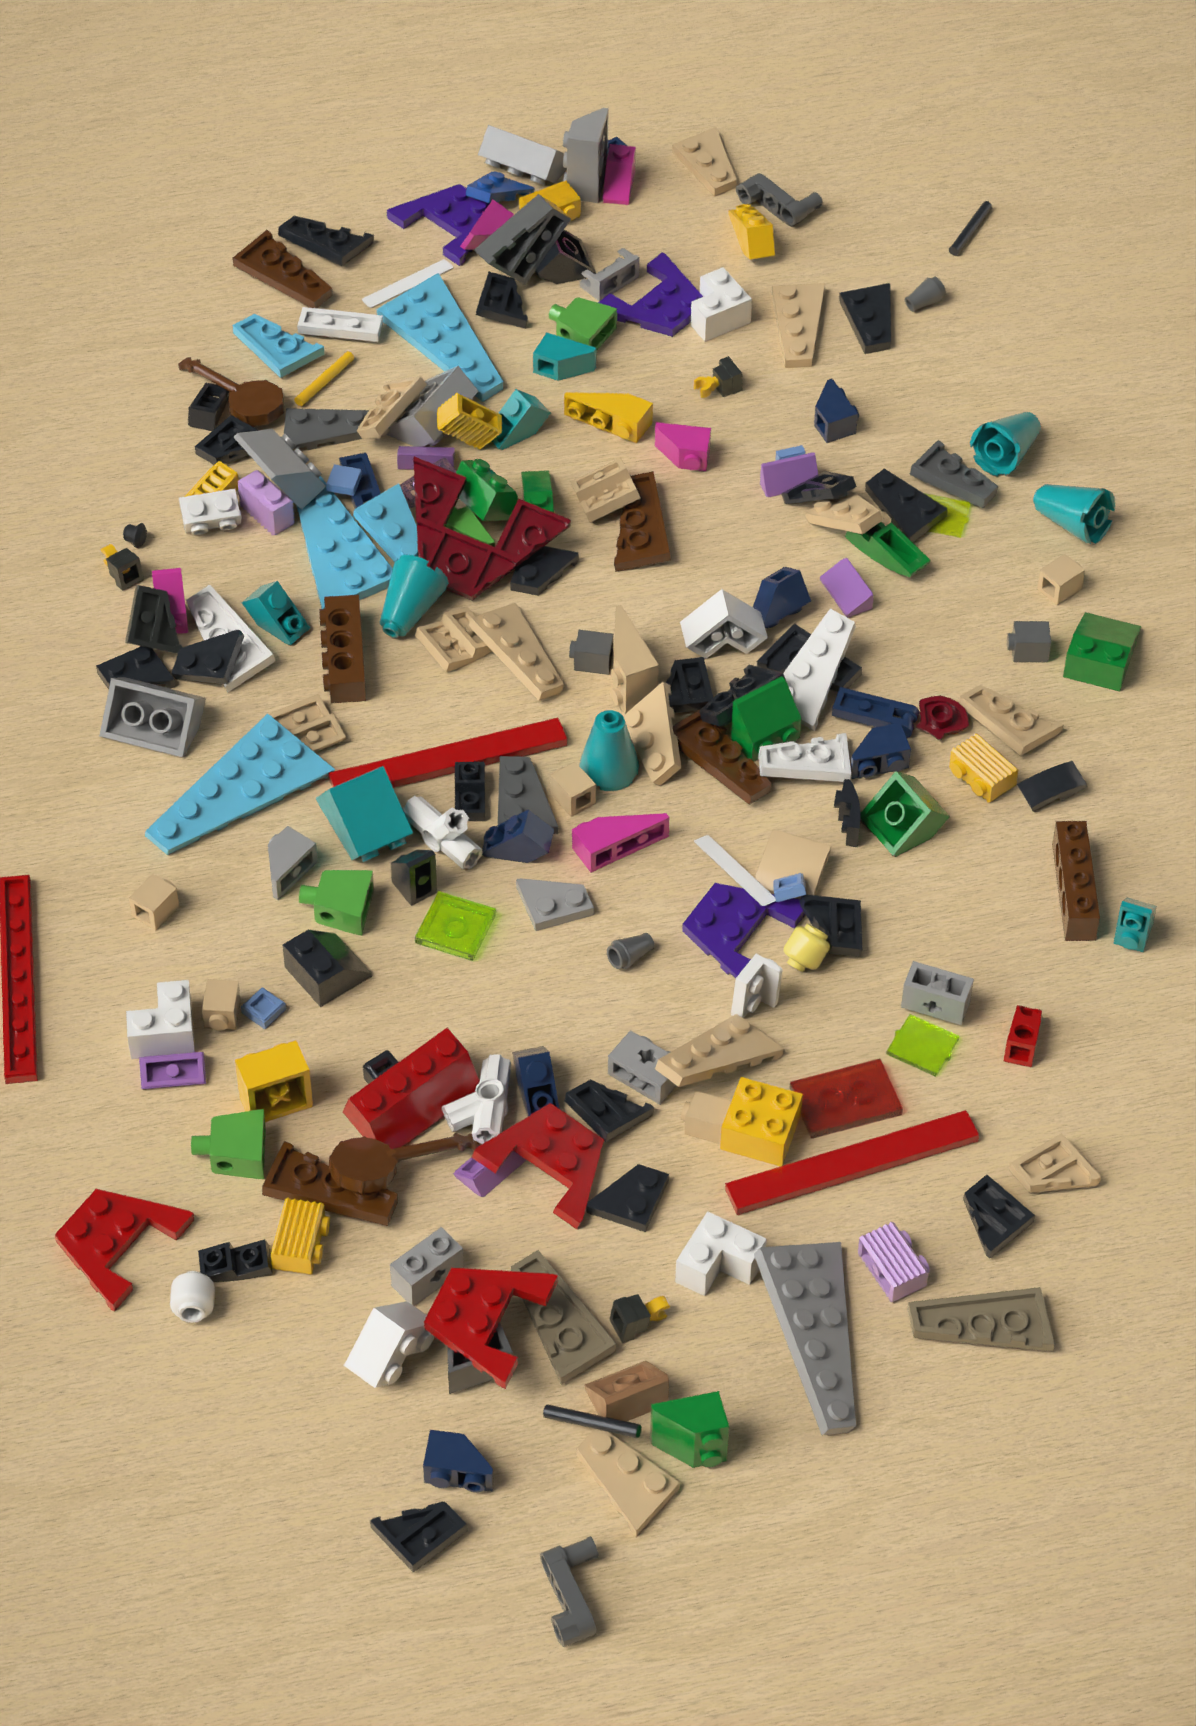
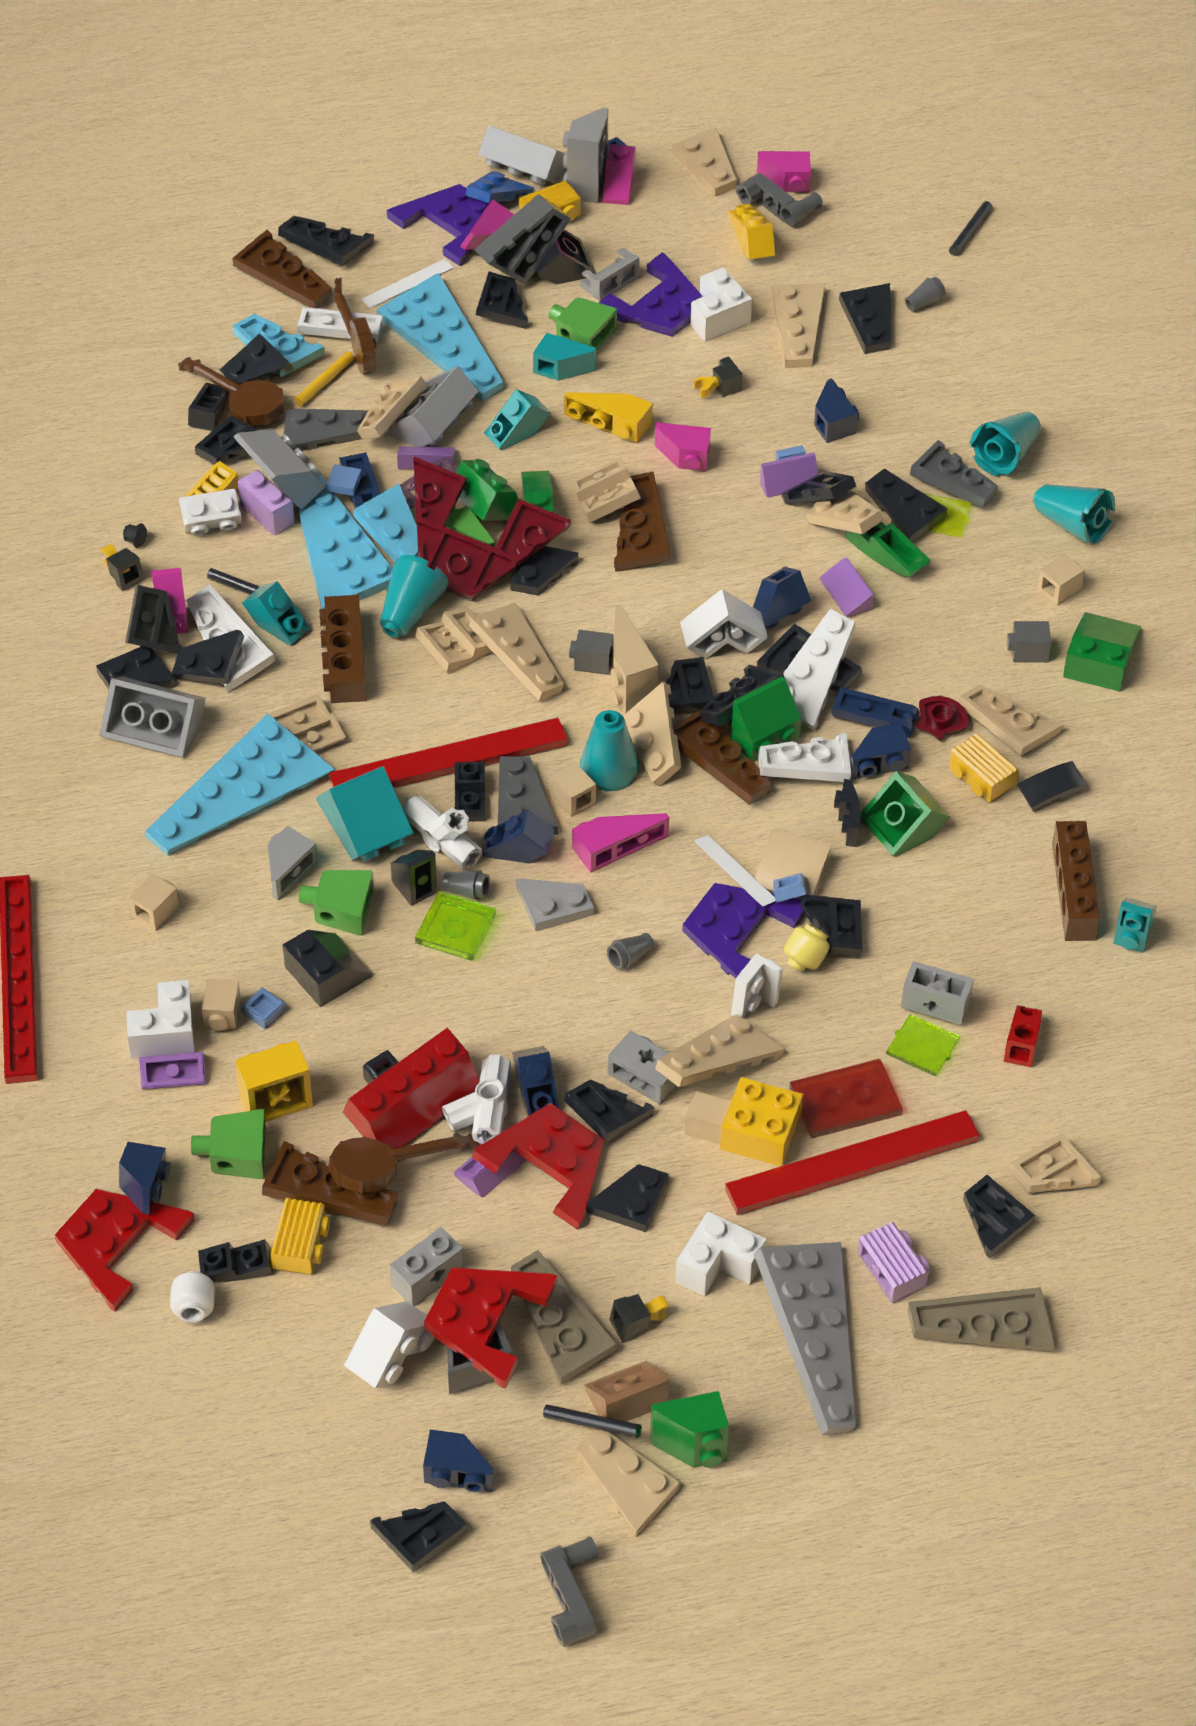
(142, 1173): none -> dark blue slope
(231, 581): none -> black bar
(255, 362): none -> black wing
(359, 331): none -> reddish brown piece
(467, 883): none -> dark grey cone
(469, 421): yellow brick -> none
(786, 169): none -> dark pink slope

